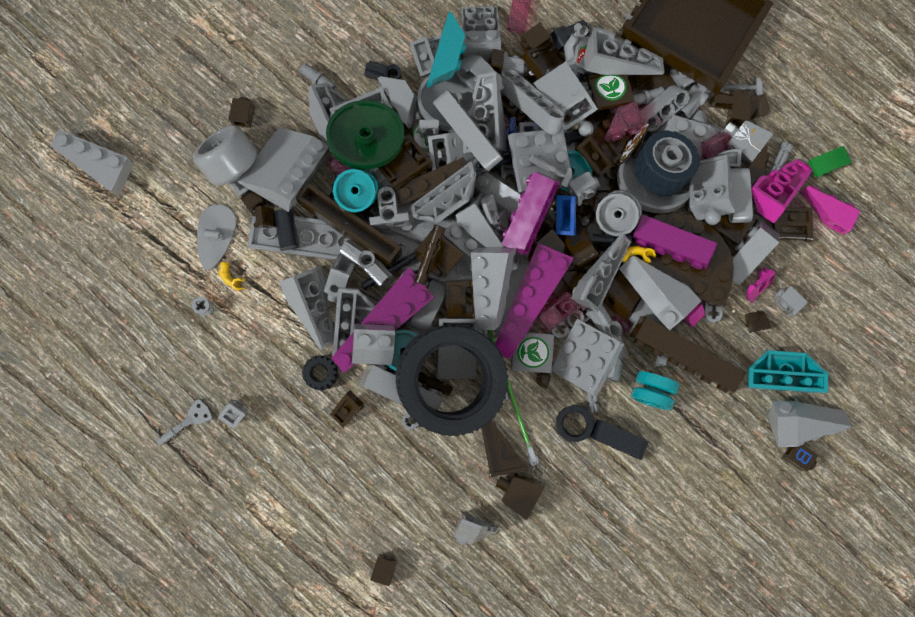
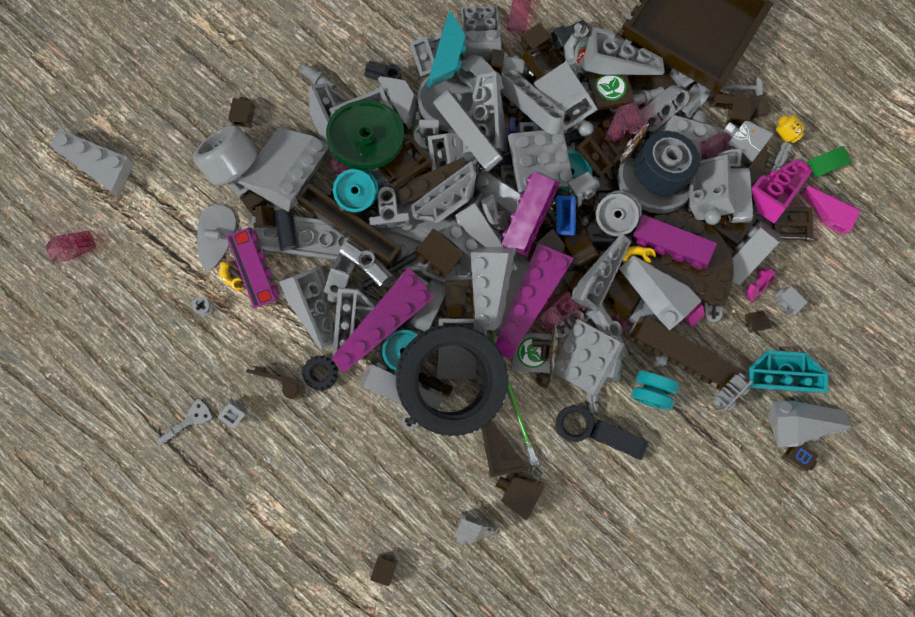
(69, 246): none -> clear pink slope
(253, 267): none -> magenta brick
(291, 388): none -> dark brown door
(347, 409): dark brown slope -> none
(373, 344): light grey slope -> none
(431, 250): dark brown pin -> none
(545, 345): none -> dark brown shield
(552, 169): light grey piece -> none
(728, 402): none -> light grey hinge
(790, 128): none -> yellow head

